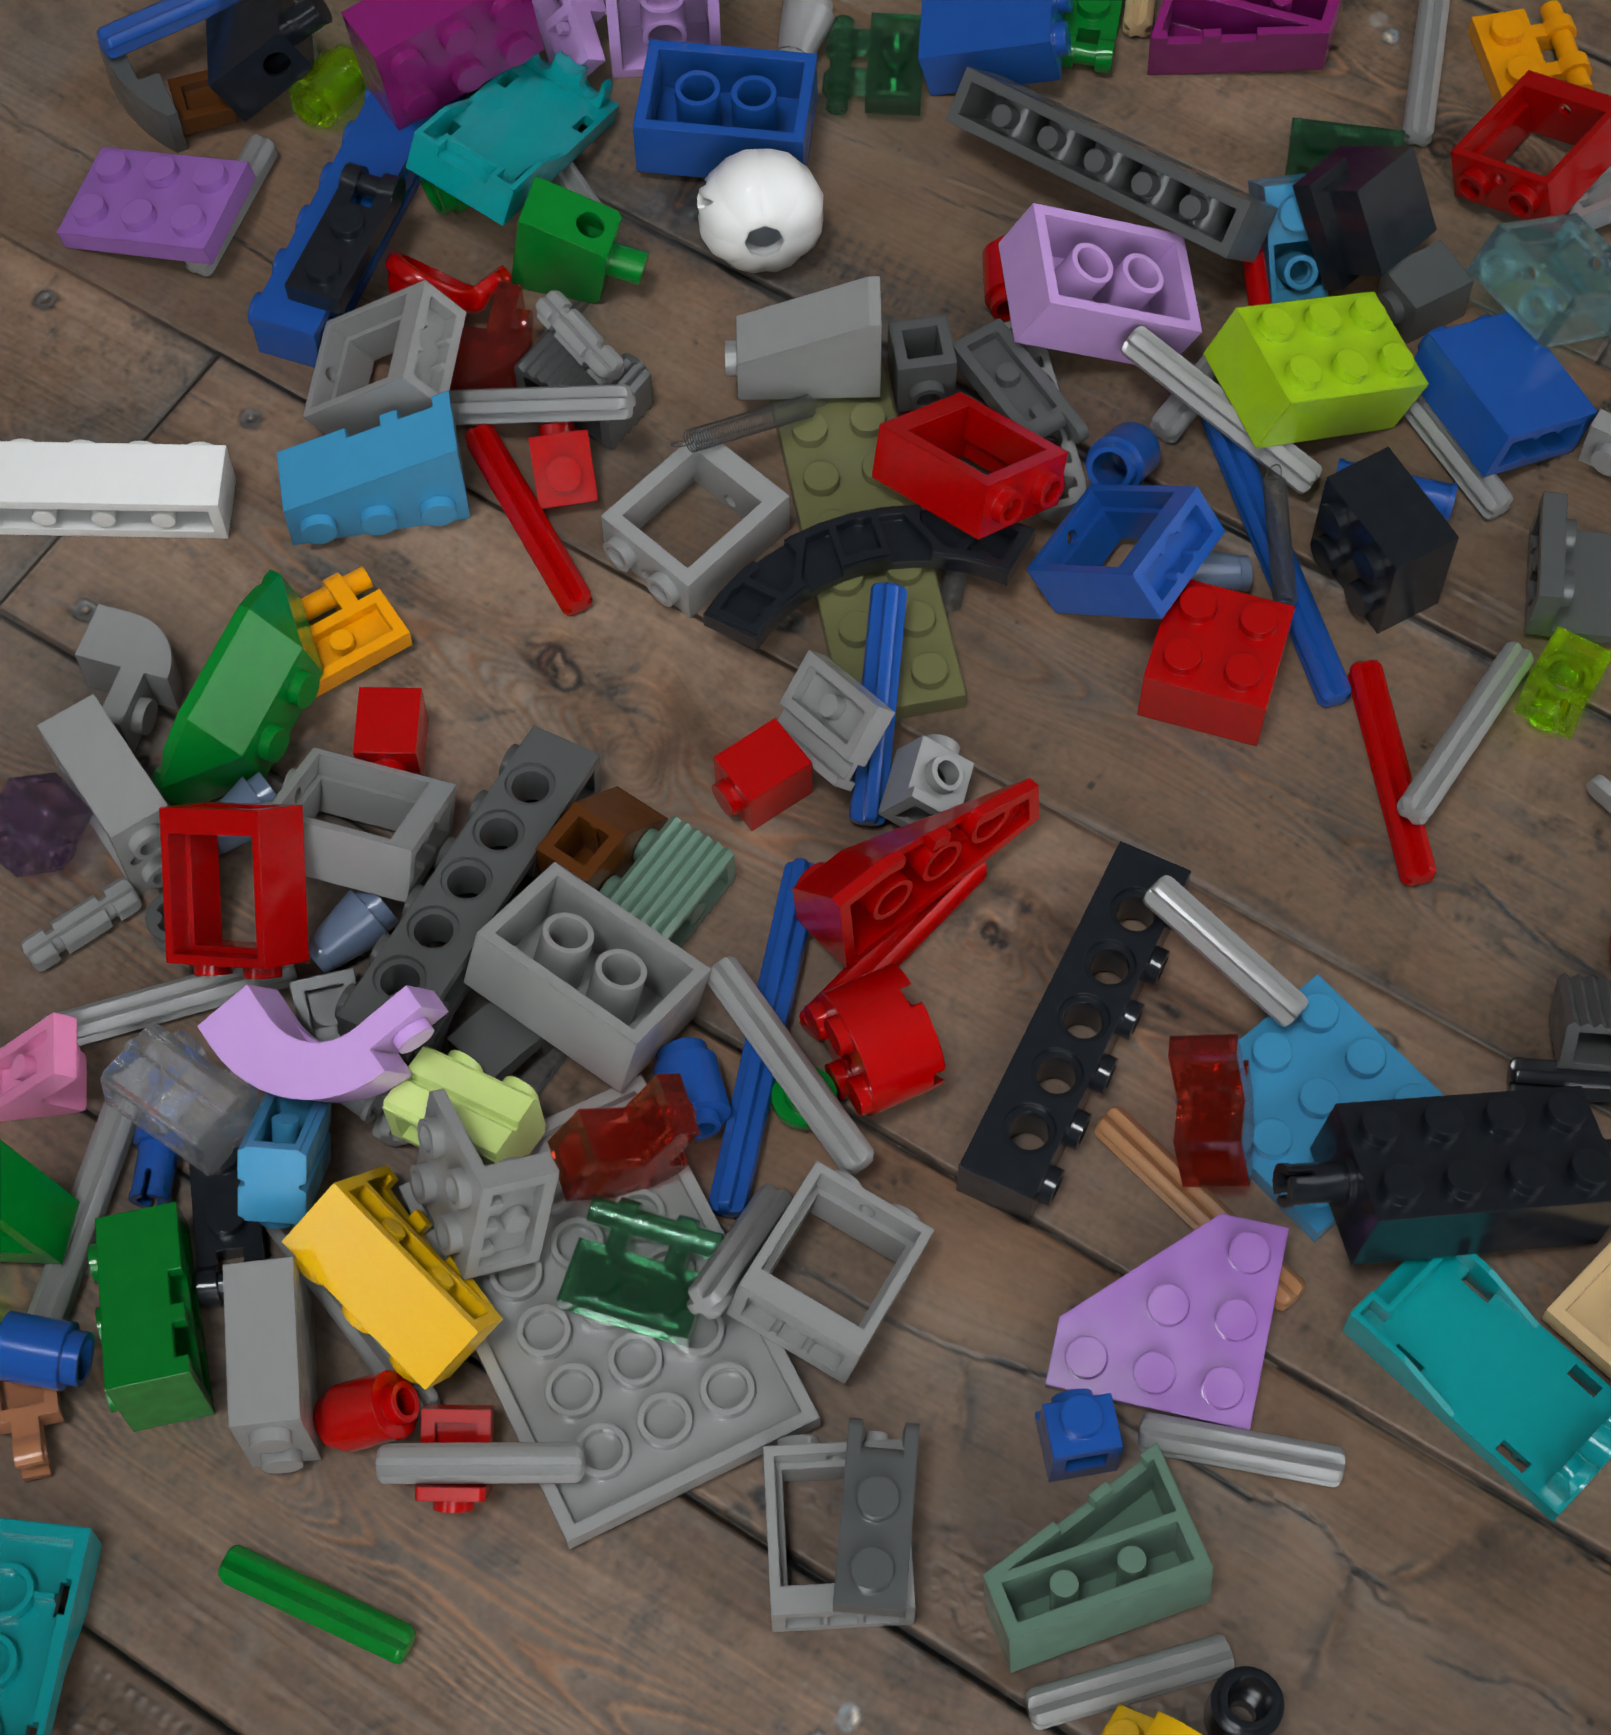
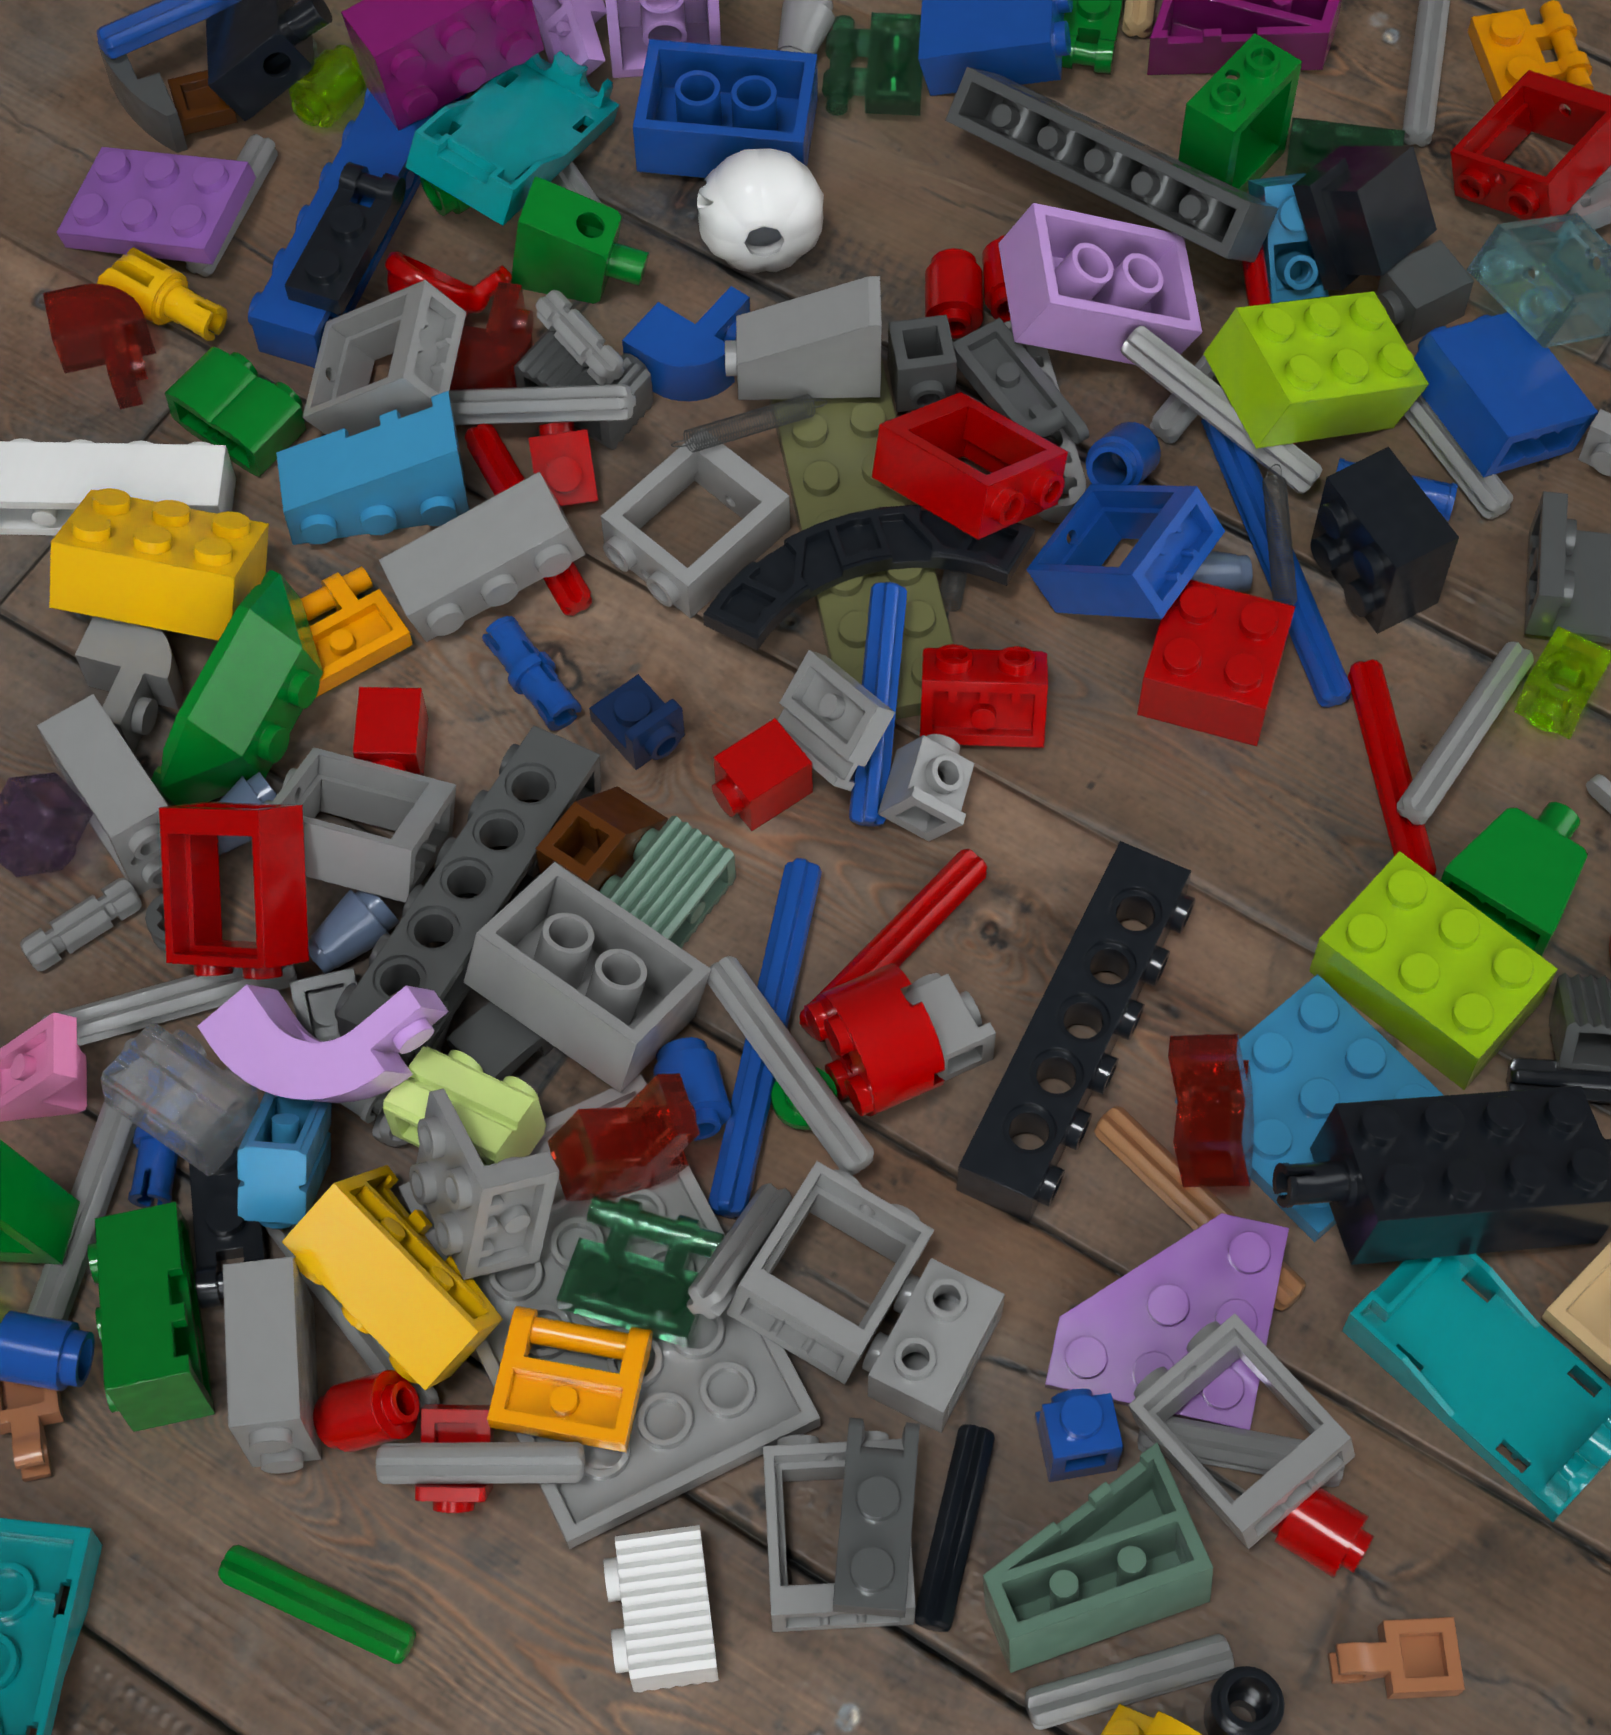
(98, 328): none -> clear red brick
(156, 563): none -> yellow brick
(164, 294): none -> yellow arm
(232, 406): none -> green brick
(482, 558): none -> light grey brick
(531, 673): none -> blue pin
(568, 1399): none -> light orange plate
(639, 722): none -> dark blue bracket
(664, 1609): none -> white brick
(685, 356): none -> blue brick
(891, 878): red wedge -> none
(933, 1343): none -> light grey brick
(954, 1528): none -> black axle
(955, 290): none -> red brick
(956, 1023): none -> light grey brick
(985, 695): none -> red bracket
(1225, 950): light grey axle -> none
(1243, 123): none -> green window
(1285, 1484): none -> light grey window
(1325, 1533): none -> red brick
(1412, 1656): none -> nougat plate
(1432, 970): none -> lime brick
(1521, 871): none -> green torso

